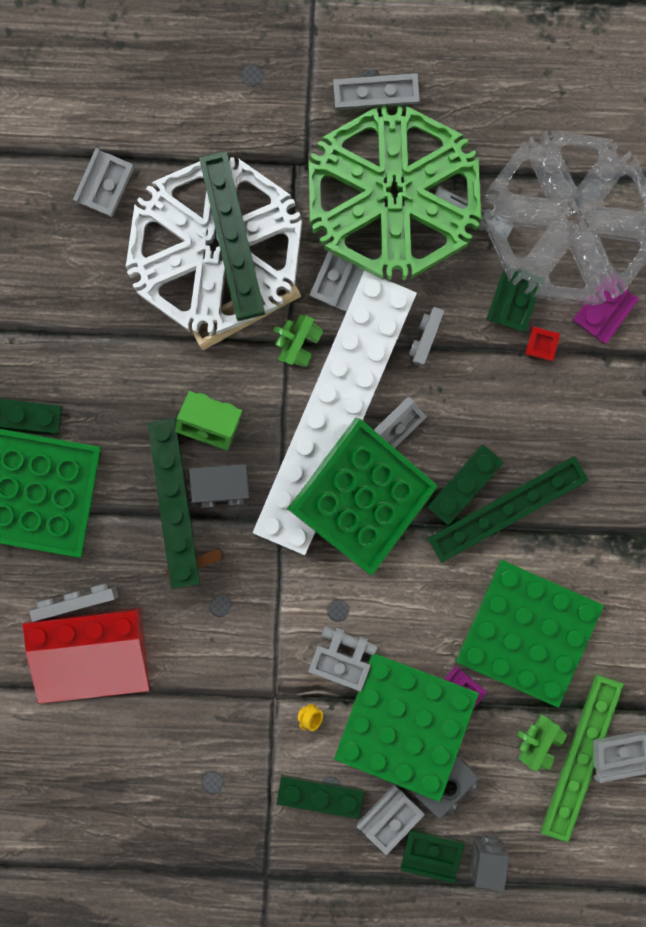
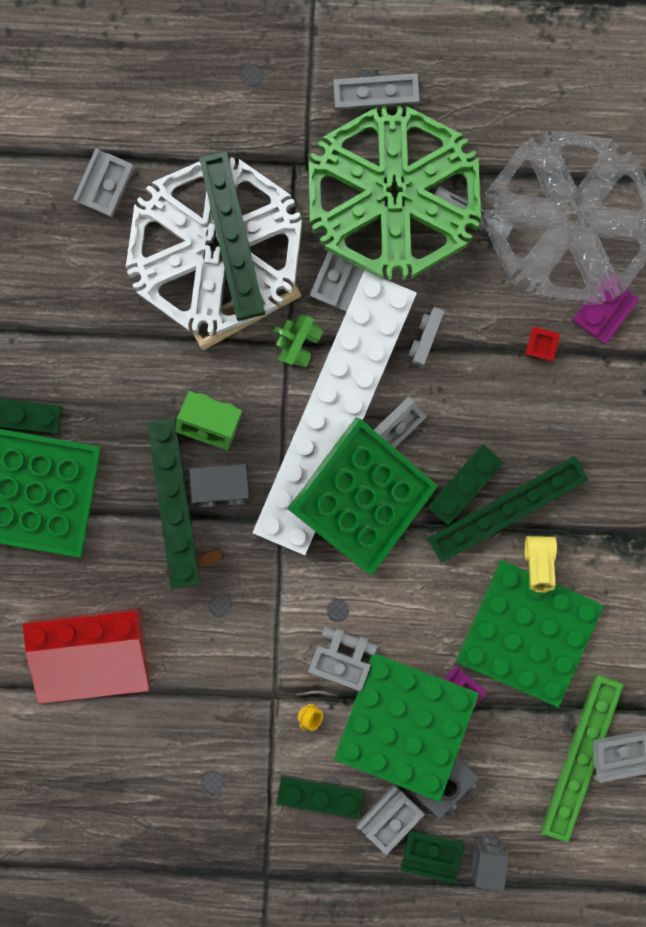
(73, 601): light grey plate -> none
(511, 304): dark green plate -> none
(538, 741): bright green hips -> none
(541, 555): none -> light yellow piece

